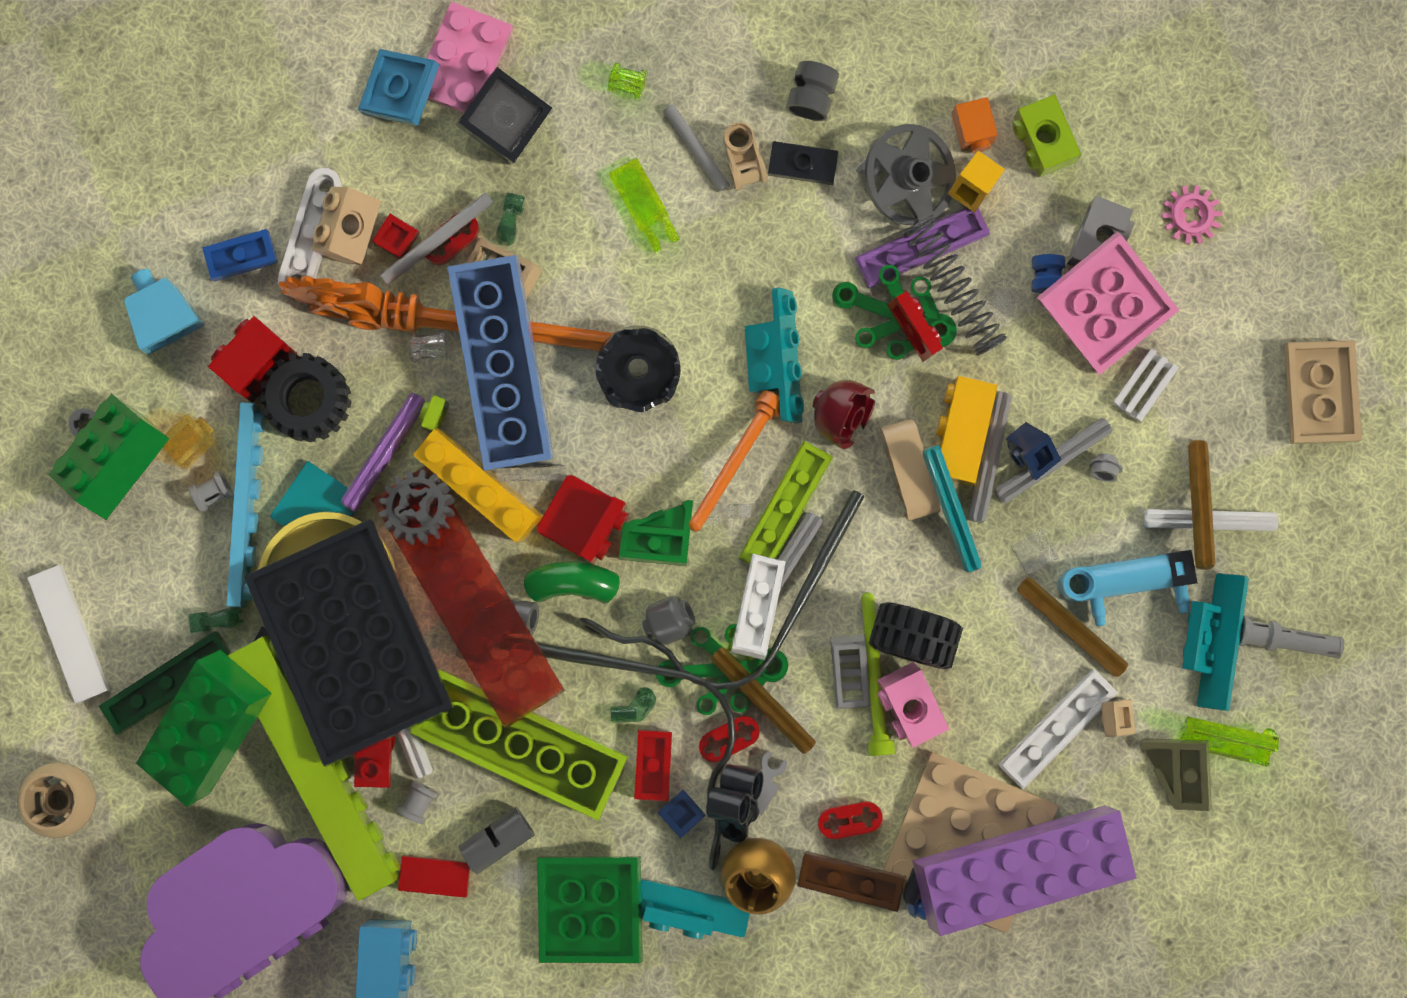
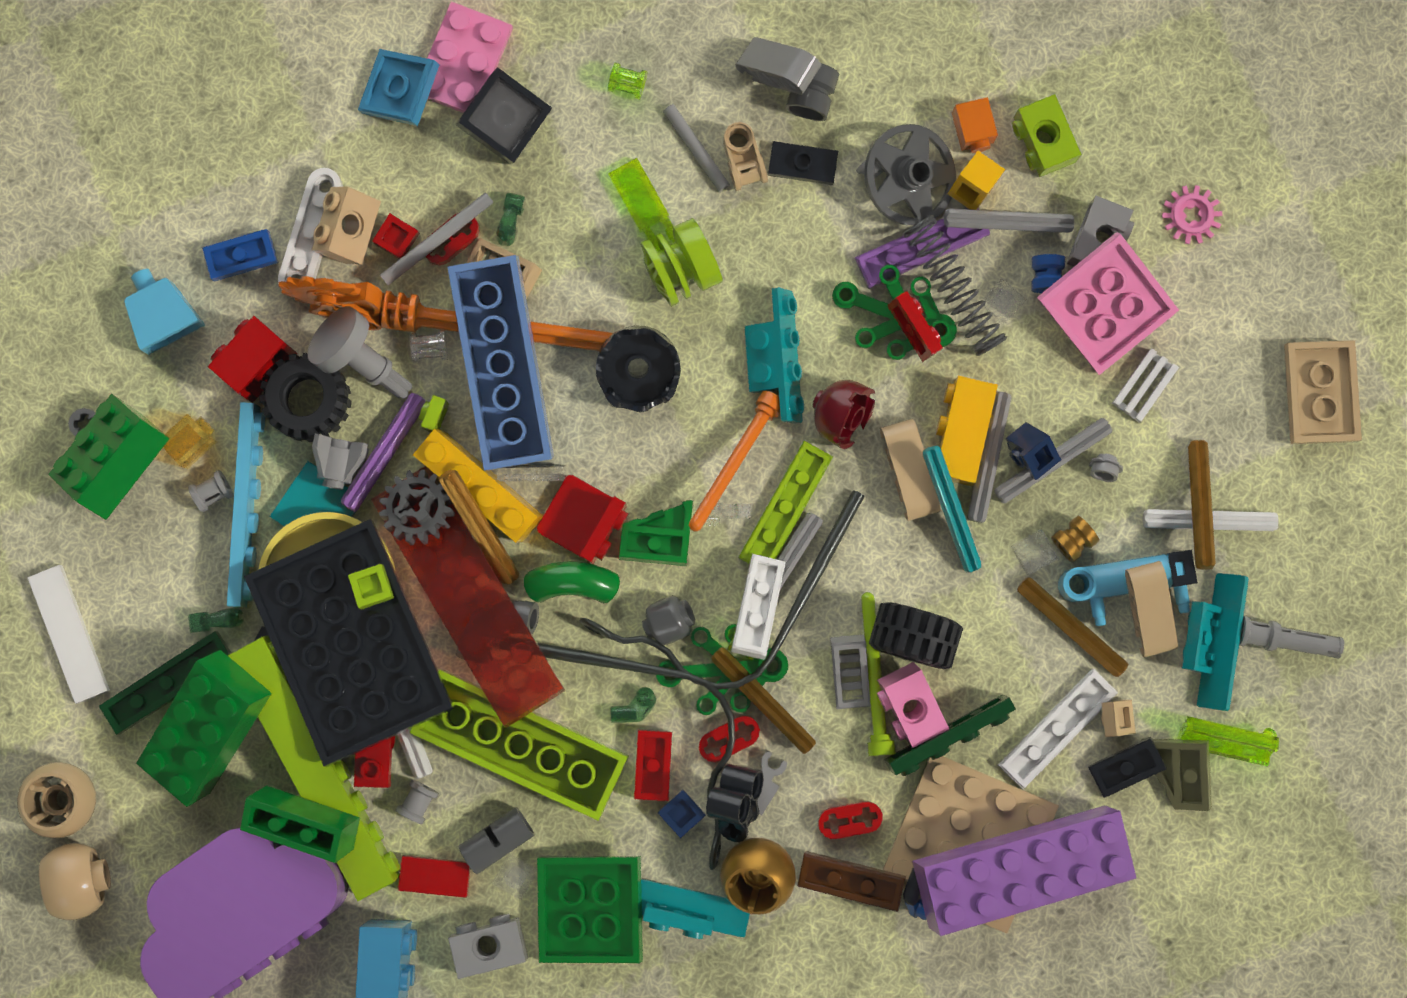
(73, 881): none -> tan wheel
(300, 823): none -> green brick
(338, 460): none -> light grey brick
(341, 343): none -> light grey piece
(371, 586): none -> lime plate
(472, 960): none -> light grey brick
(479, 526): none -> pearl gold axle
(681, 262): none -> lime wheel
(778, 65): none -> light grey beam
(962, 729): none -> dark green plate
(1008, 220): none -> light grey axle
(1073, 540): none -> pearl gold wheel
(1127, 767): none -> black plate
(1151, 608): none -> tan beam

